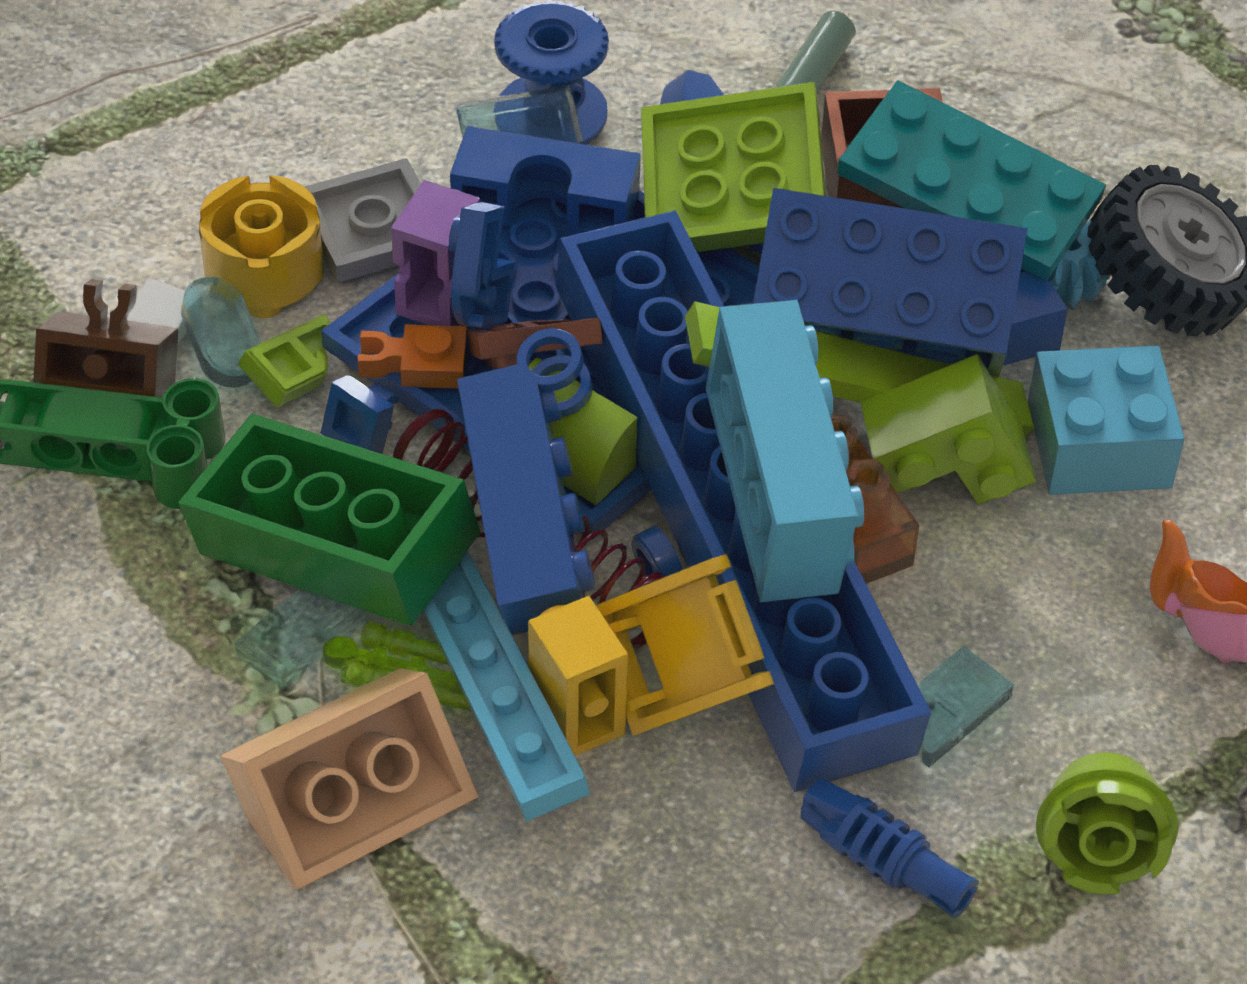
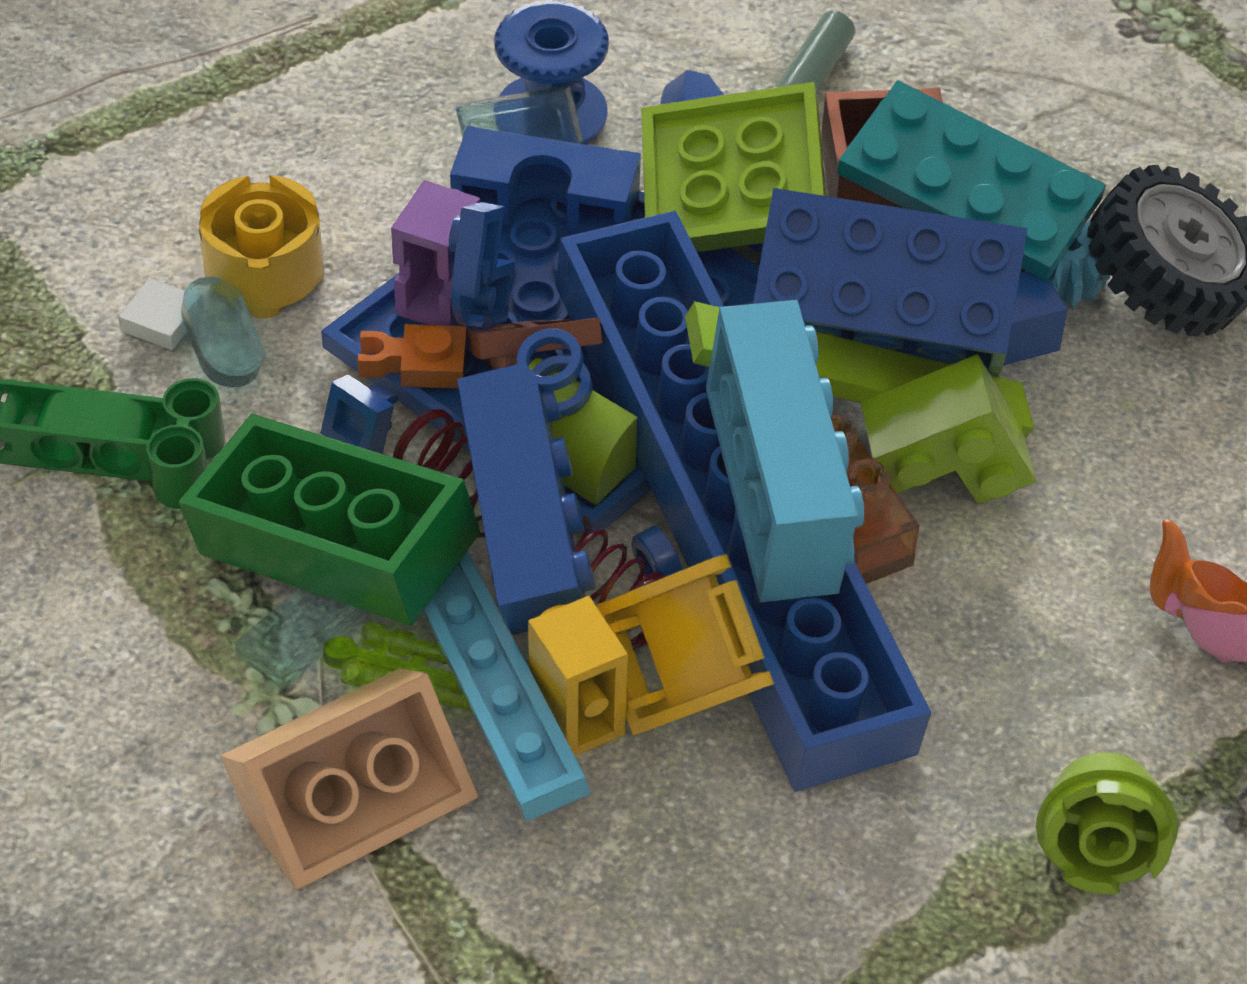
(106, 351): reddish brown brick -> none
(289, 362): lime tile -> none
(359, 215): light grey plate -> none
(885, 846): blue hinge -> none
(960, 698): clear light blue tile -> none
(1105, 420): medium azure brick -> none

